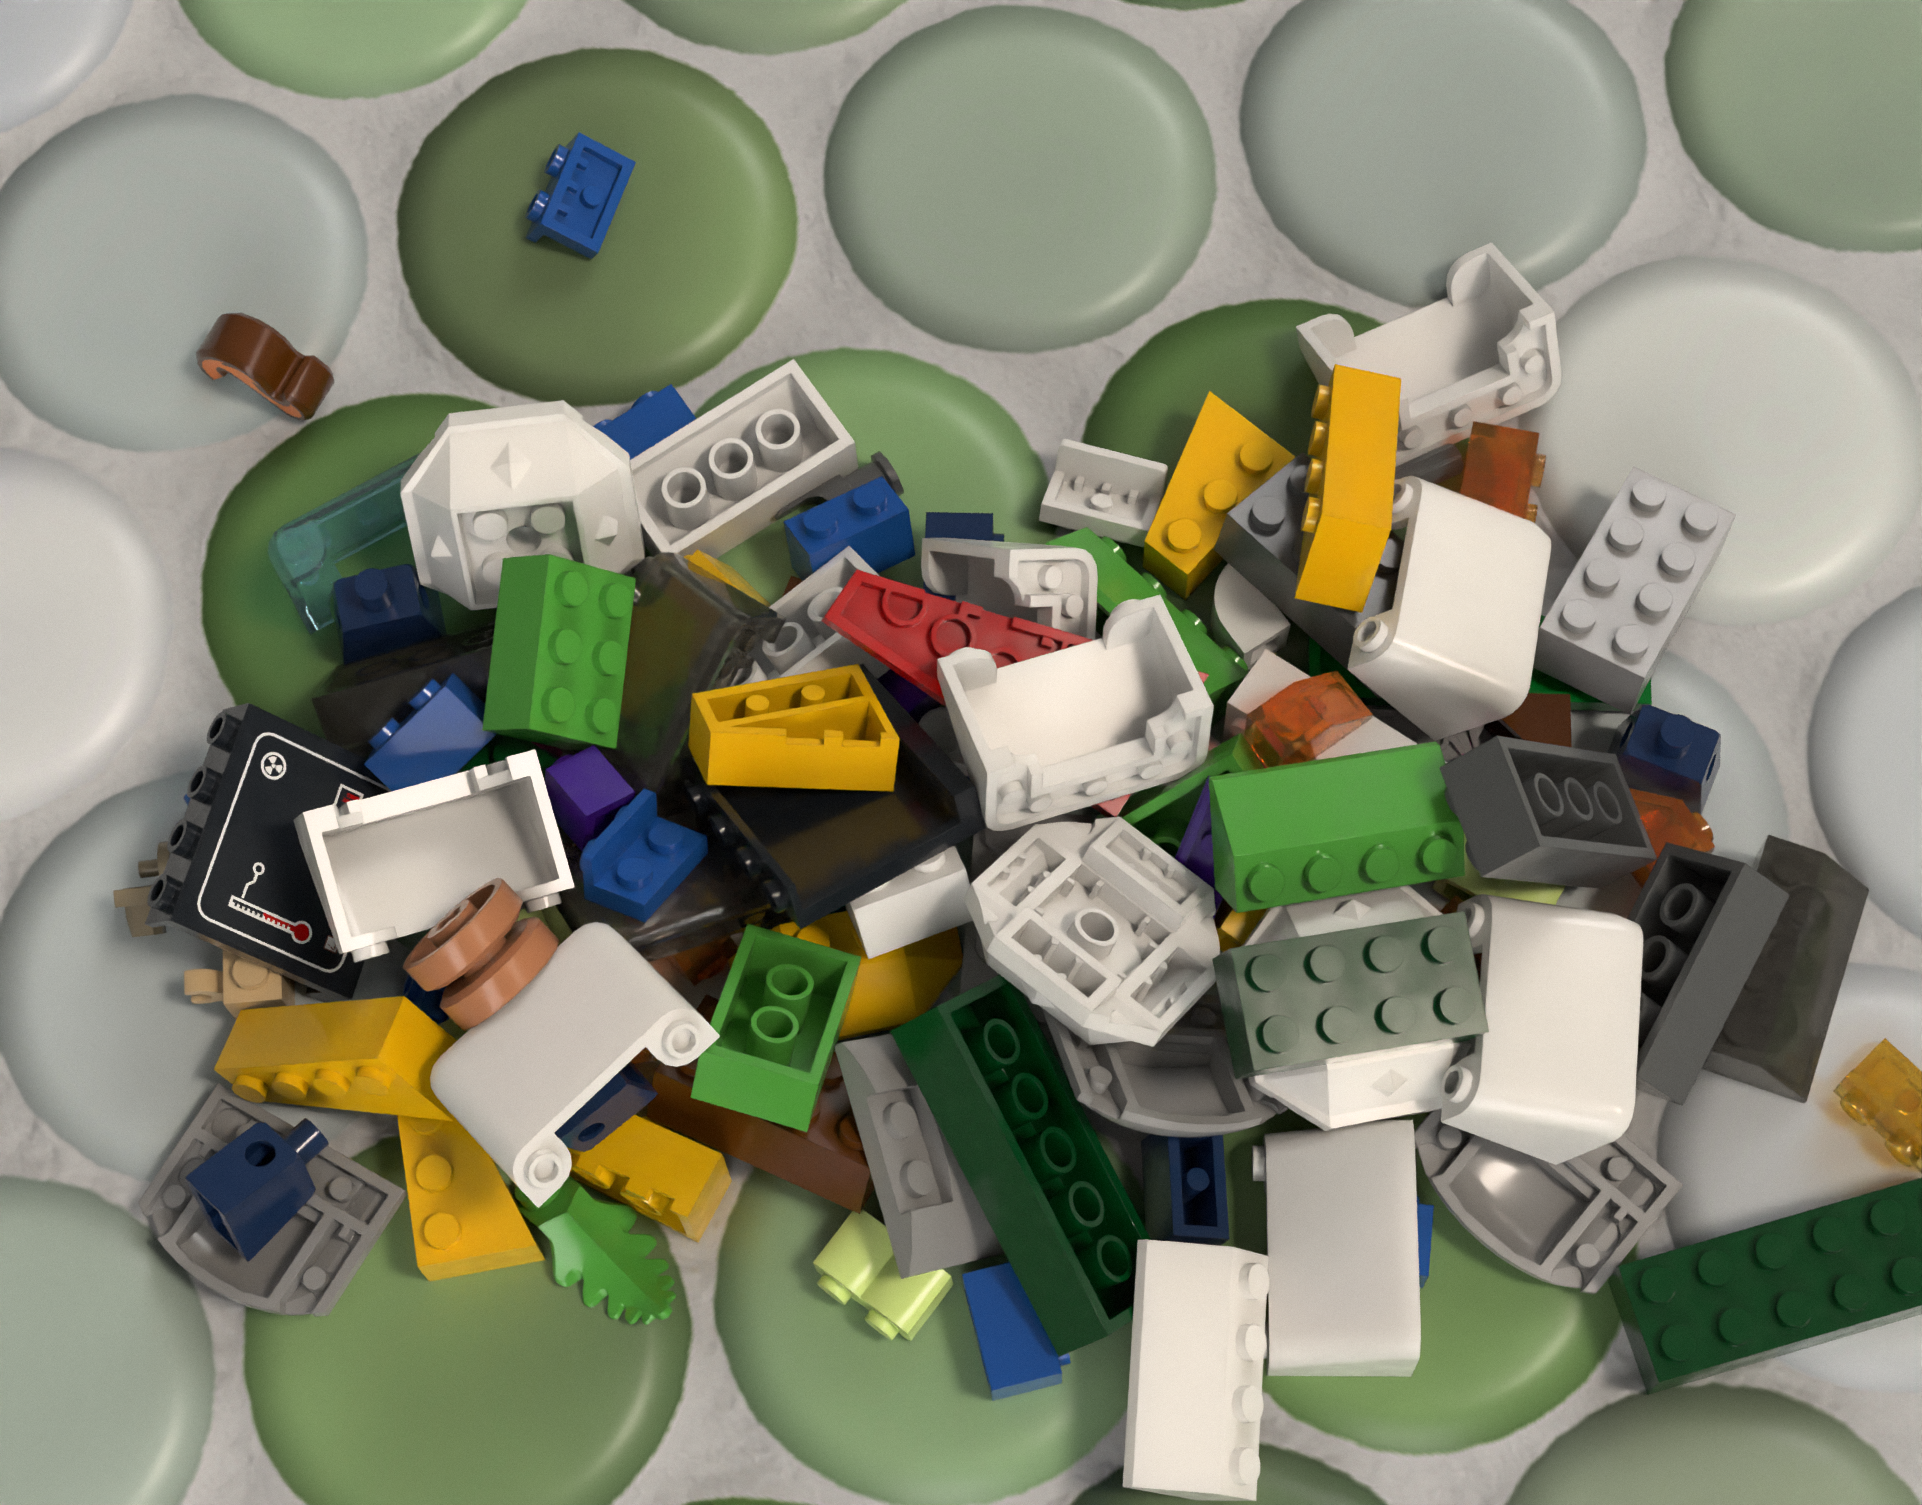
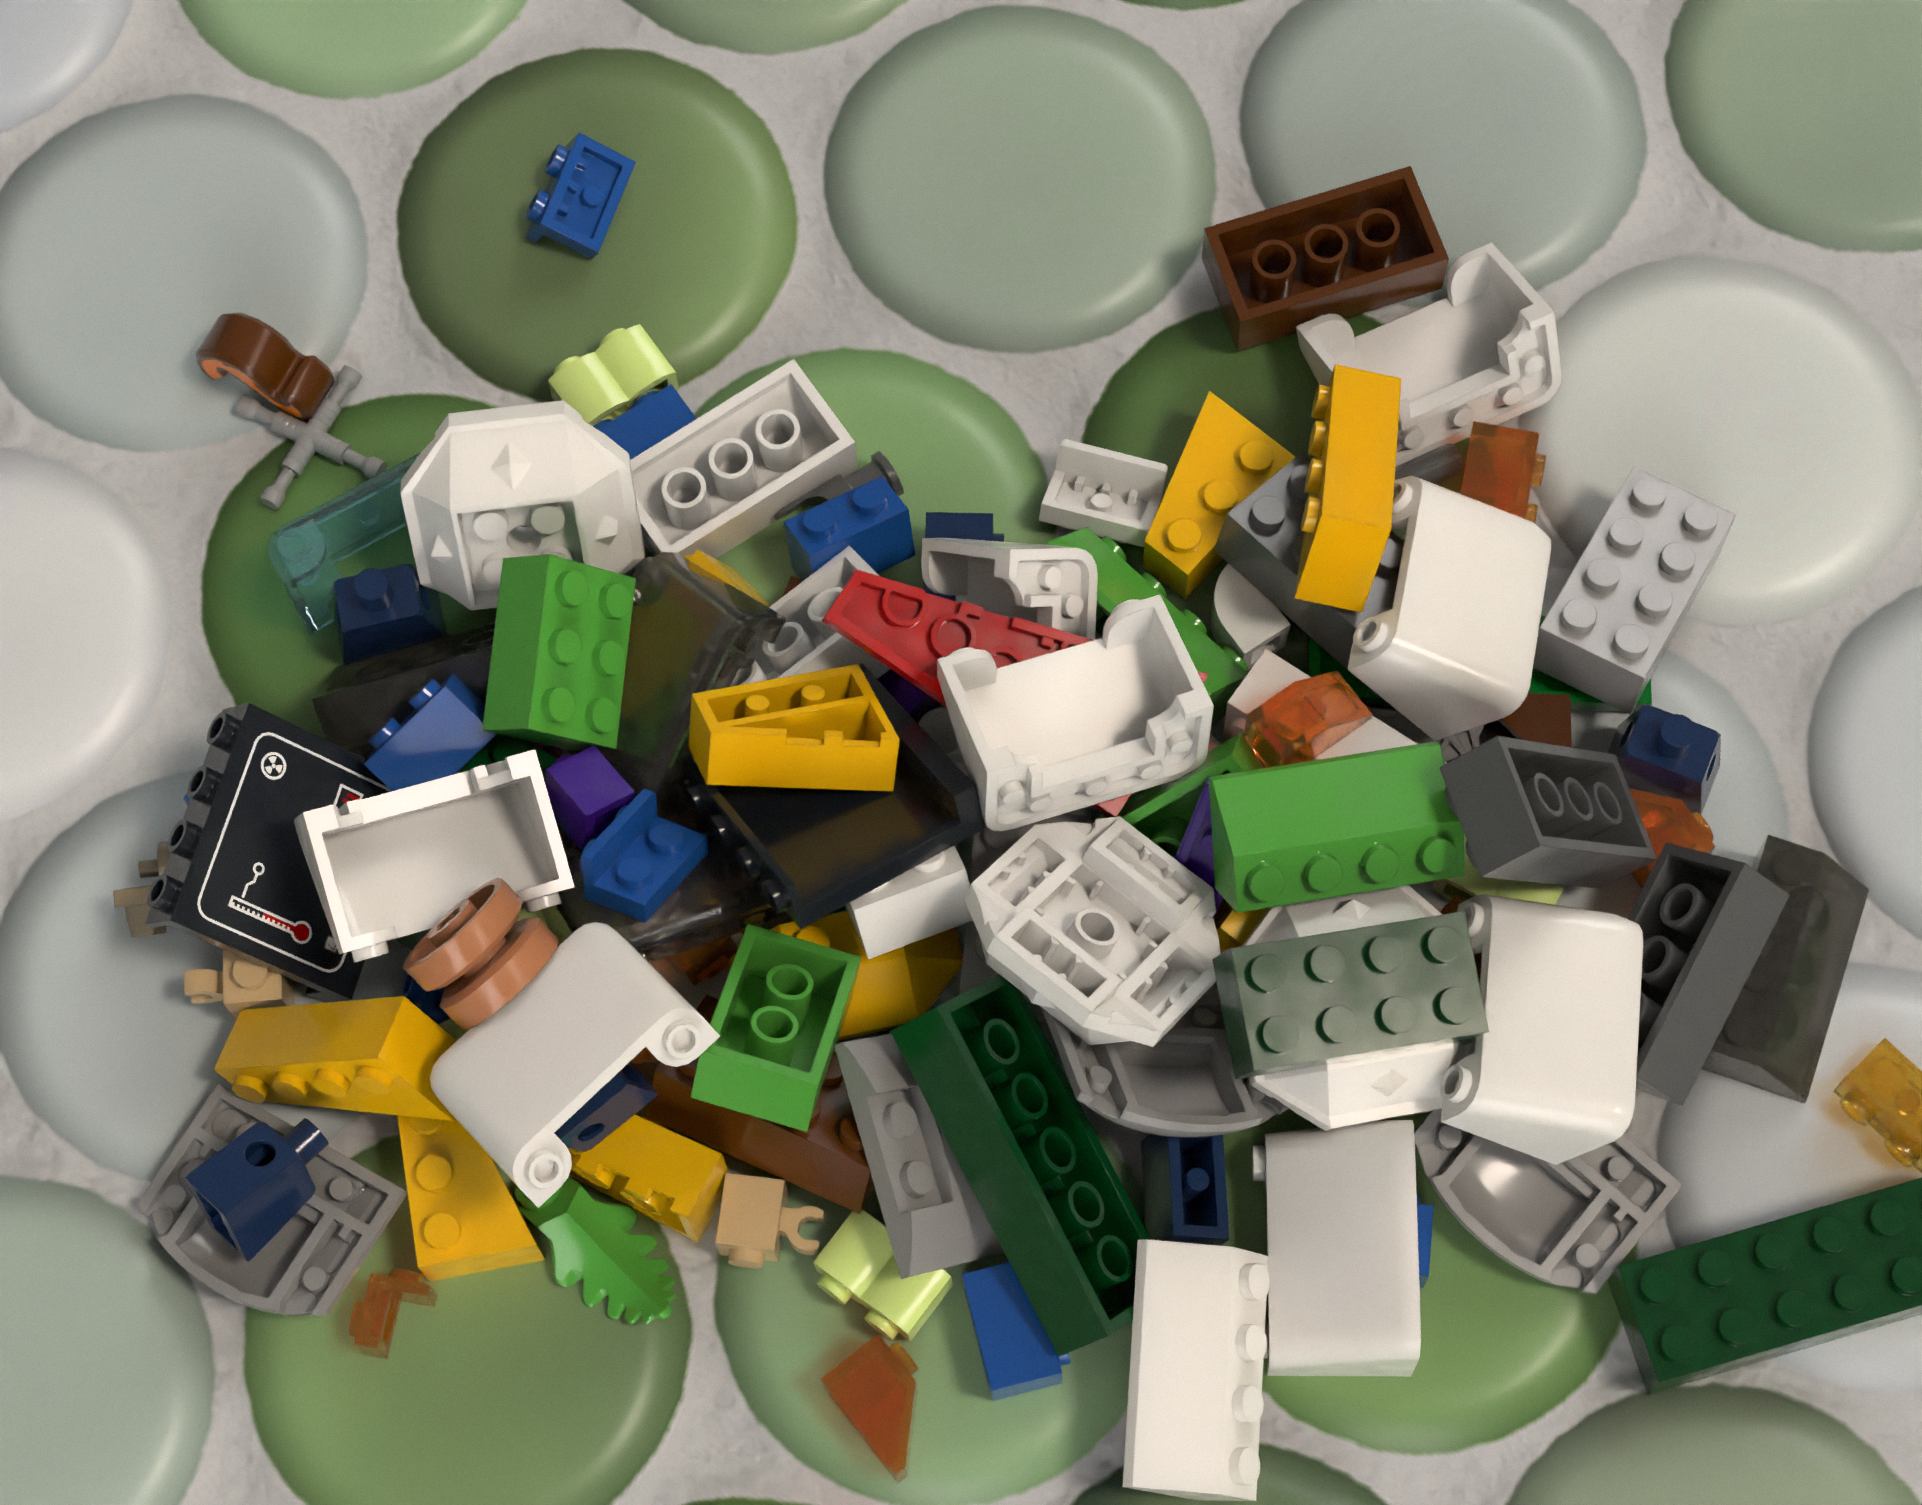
(310, 437): none -> light grey piece
(376, 1316): none -> clear orange bracket
(613, 376): none -> yellowish green brick
(757, 1217): none -> tan brick
(878, 1400): none -> clear orange slope
(1324, 257): none -> reddish brown brick

